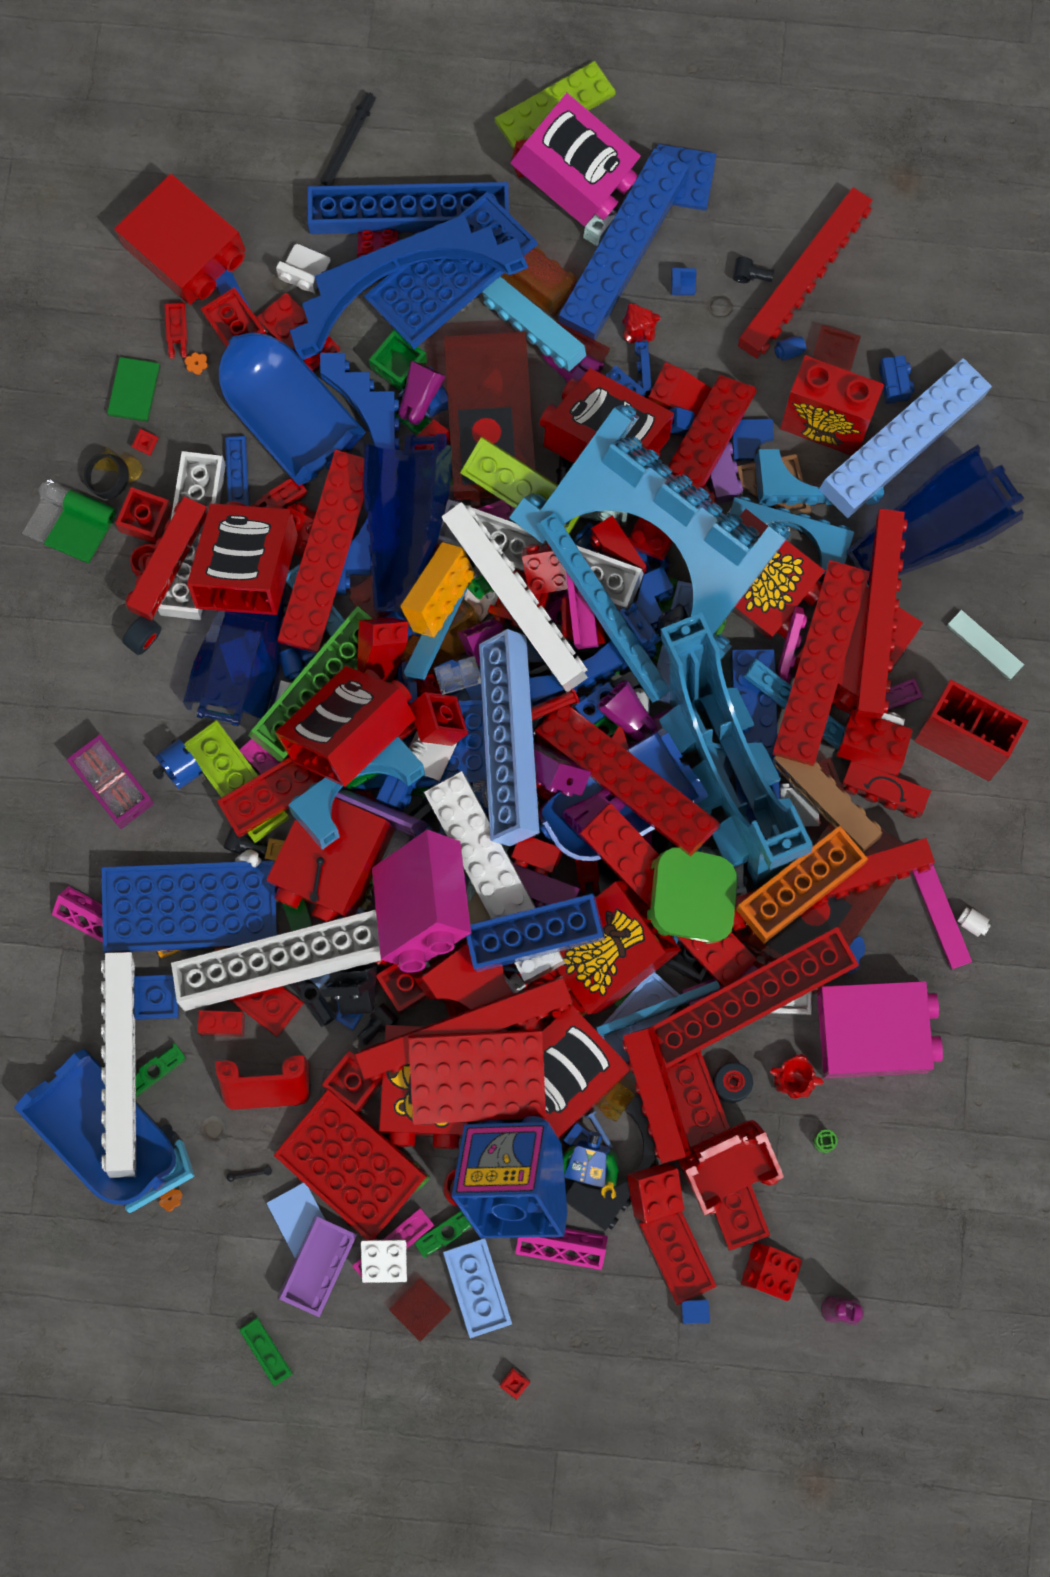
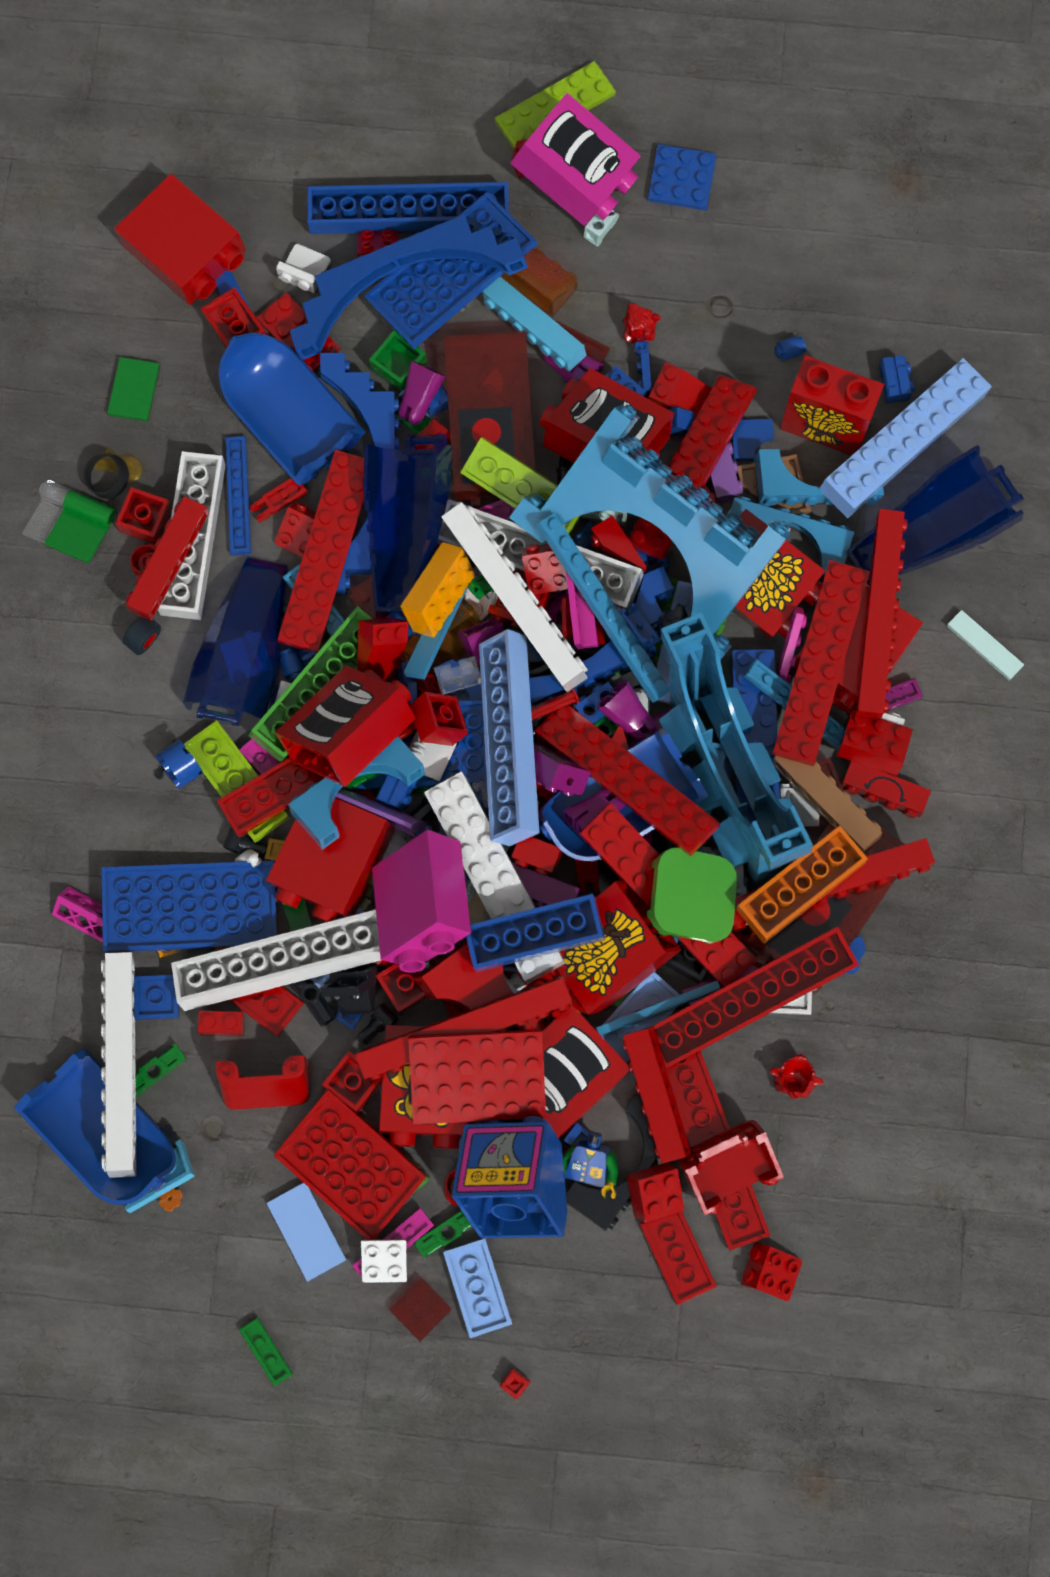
(110, 781): clear brick -> none
(145, 442): red tile -> none
(176, 327): red hinge -> none
(198, 359): orange plant -> none
(243, 558): red brick -> none
(267, 1171): black hinge -> none
(314, 897): black hinge -> none
(316, 1266): medium lavender slope -> none
(348, 138): black axle -> none
(579, 1241): dark pink fence -> none
(599, 1128): medium blue pin -> none
(616, 1102): clear yellow bracket -> none
(624, 244): blue brick -> none
(683, 281): blue panel -> none
(695, 1312): blue panel -> none
(733, 1089): black wheel -> none
(746, 271): black pin -> none
(805, 273): red brick -> none
(822, 1144): bright green wheel -> none
(836, 347): clear red plate -> none
(842, 1310): magenta piece -> none
(878, 1030): dark pink brick -> none
(942, 918): dark pink tile -> none
(971, 730): red brick -> none
(974, 922): white brick -> none

